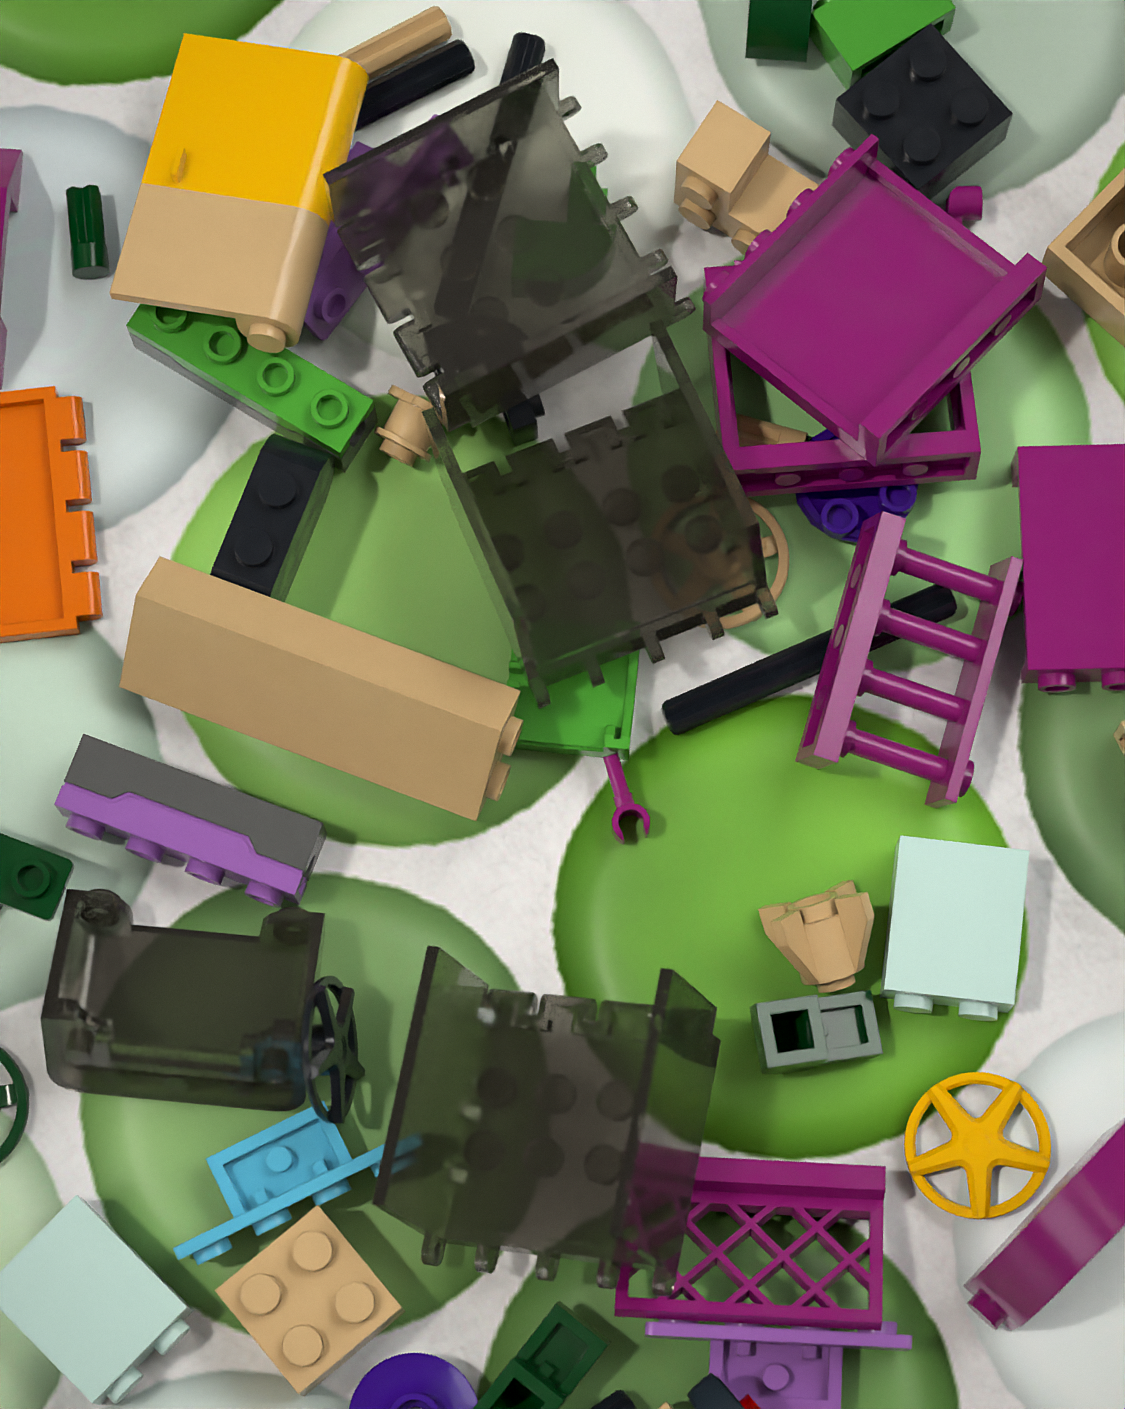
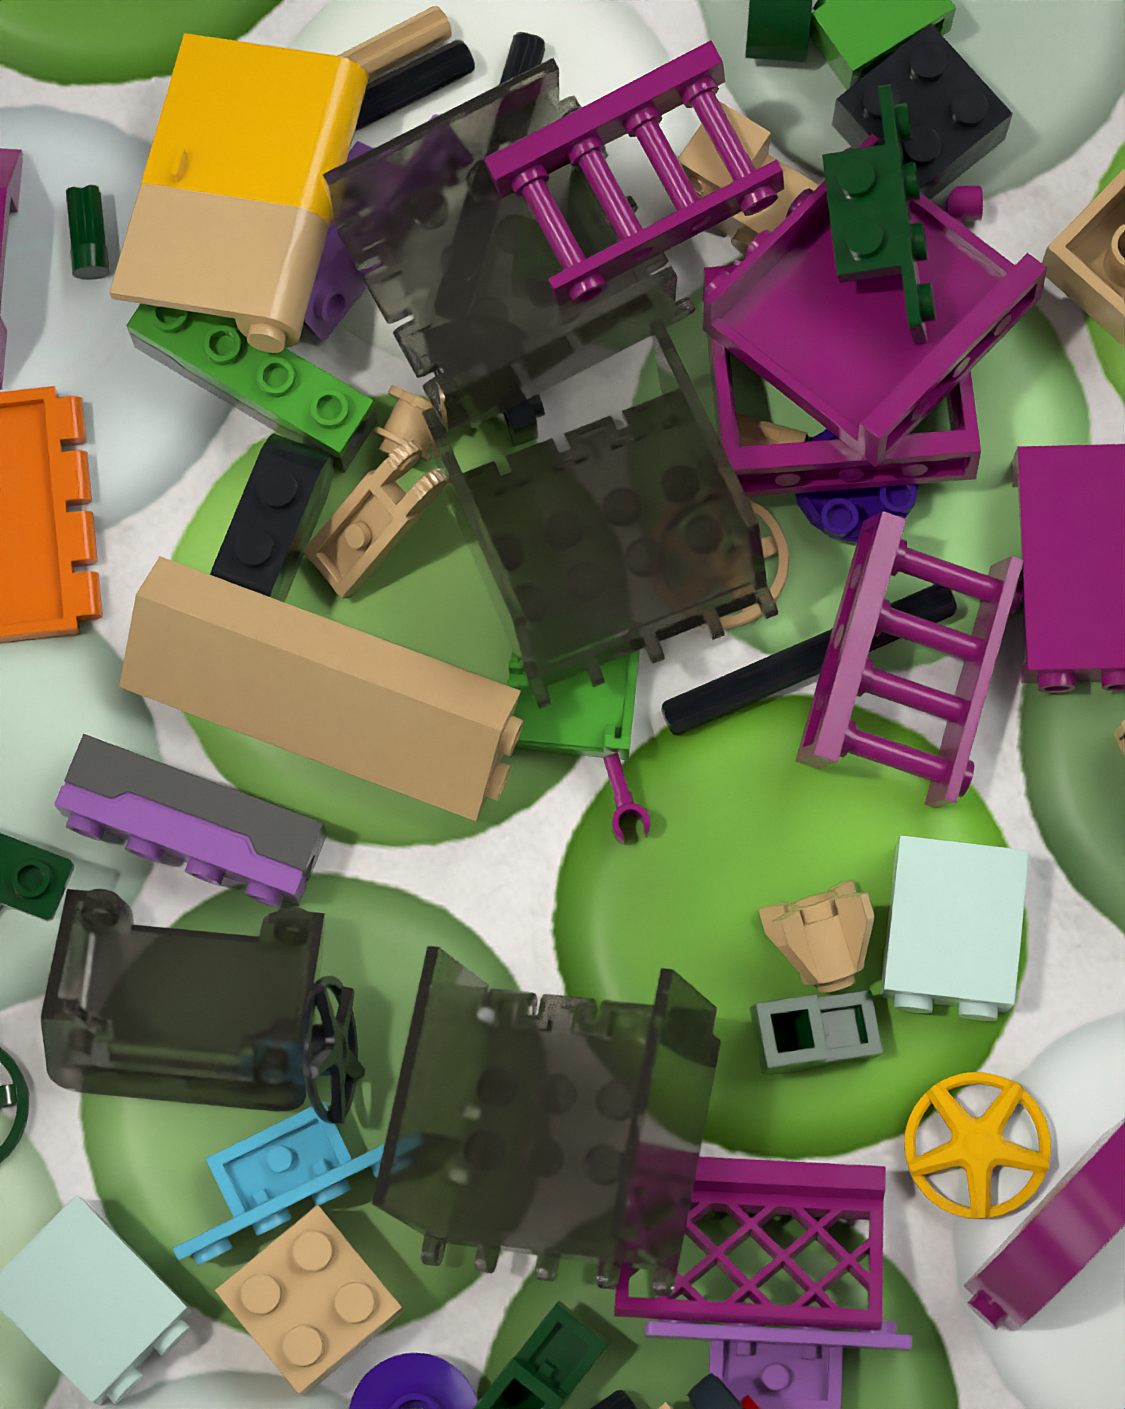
(372, 521): none -> tan hinge
(634, 111): none -> magenta fence
(872, 214): none -> dark green bracket

